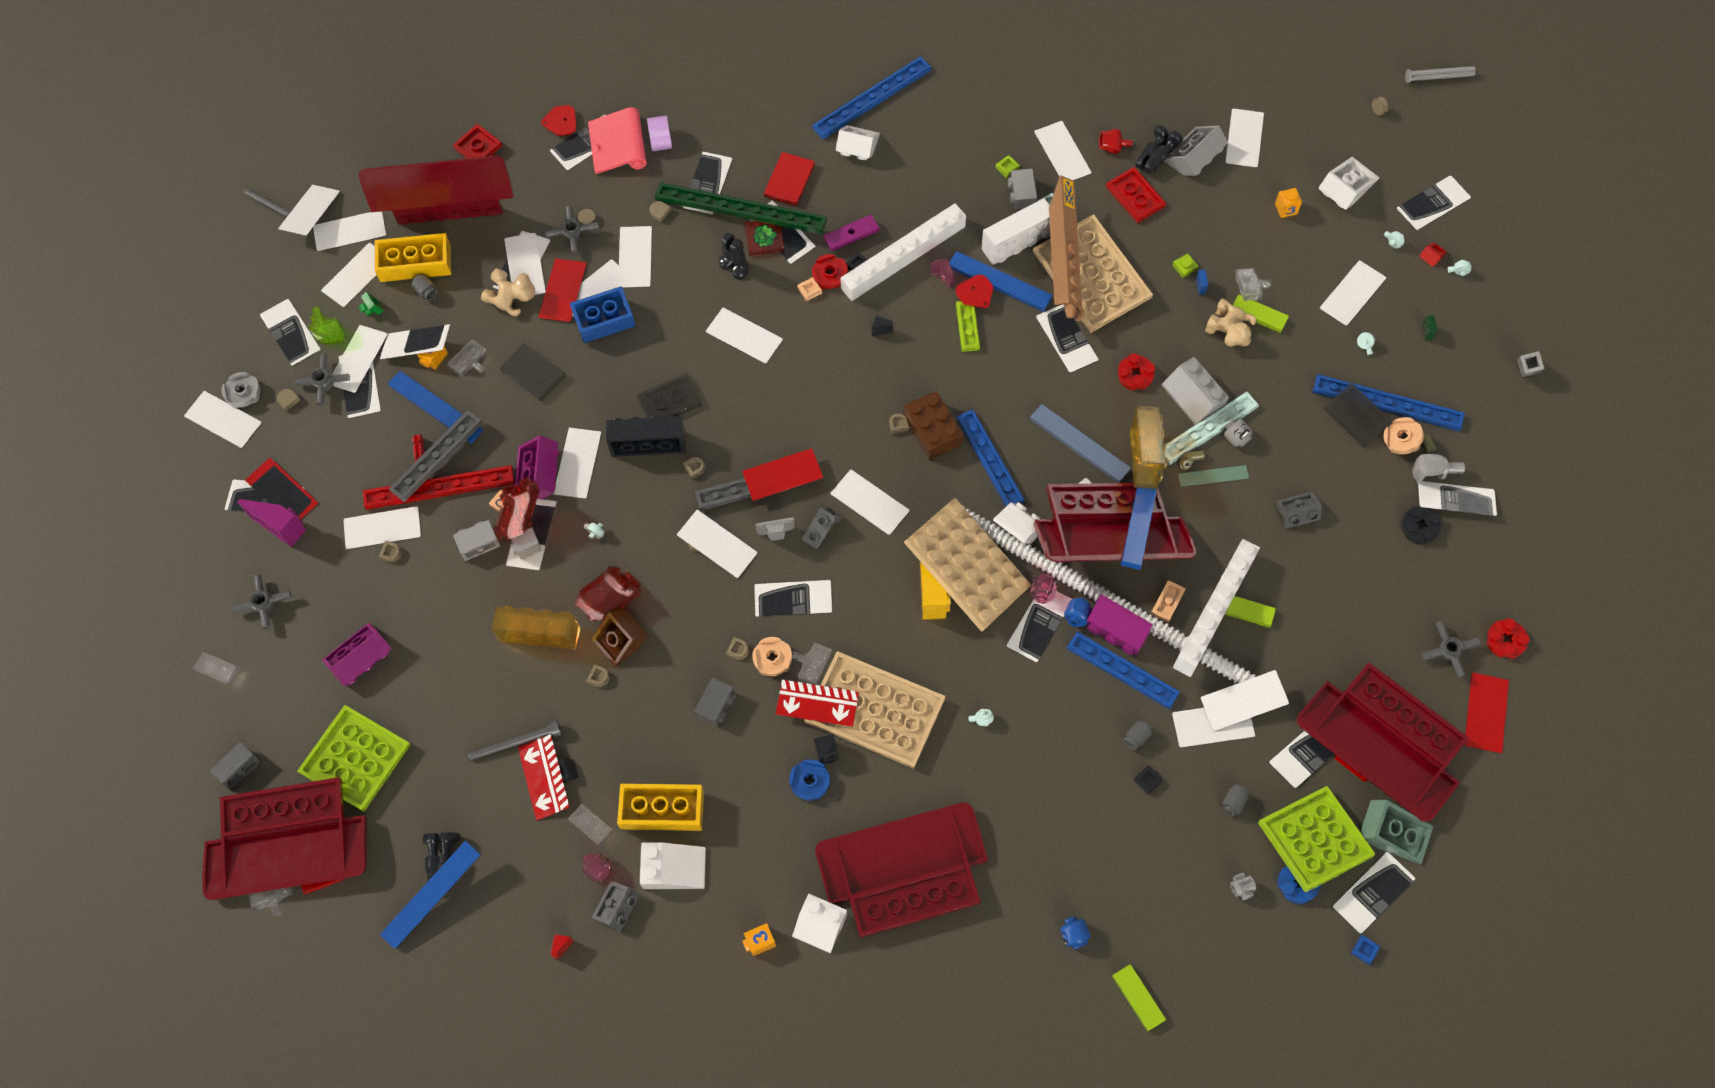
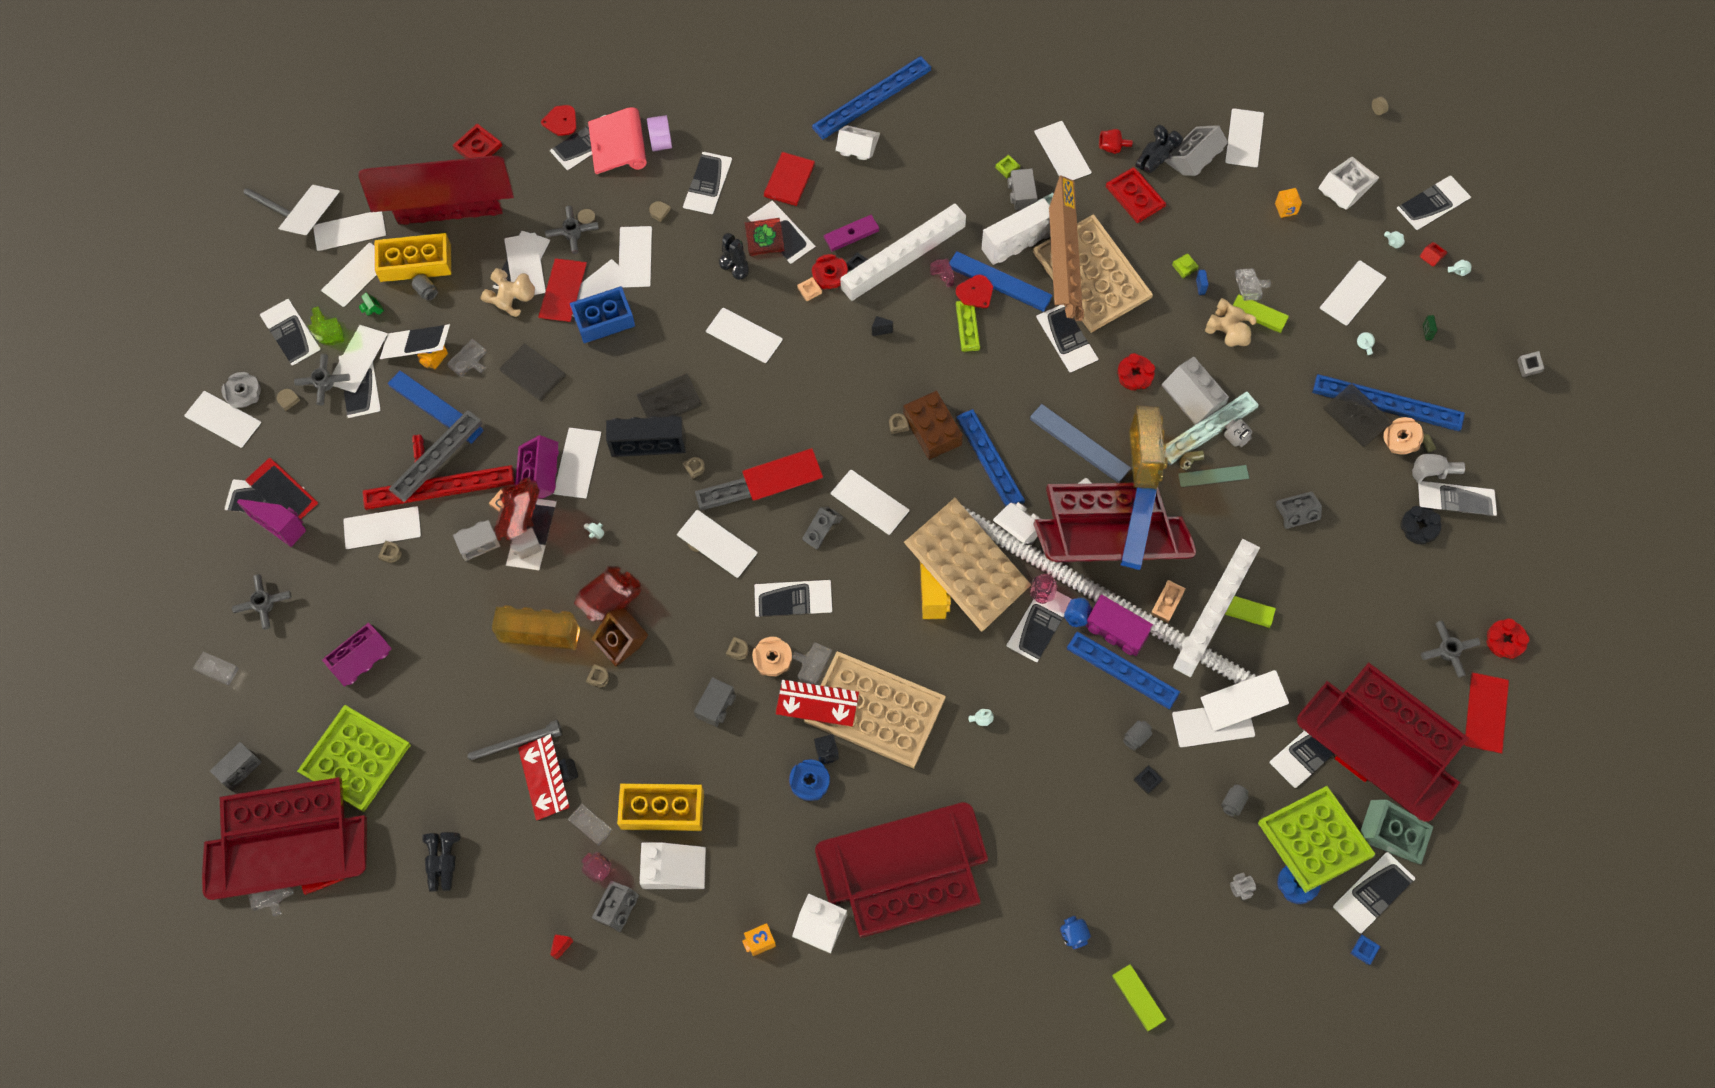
(430, 894): blue tile -> none
(741, 208): dark green plate -> none
(776, 528): light grey piece -> none
(1439, 73): light grey axle -> none

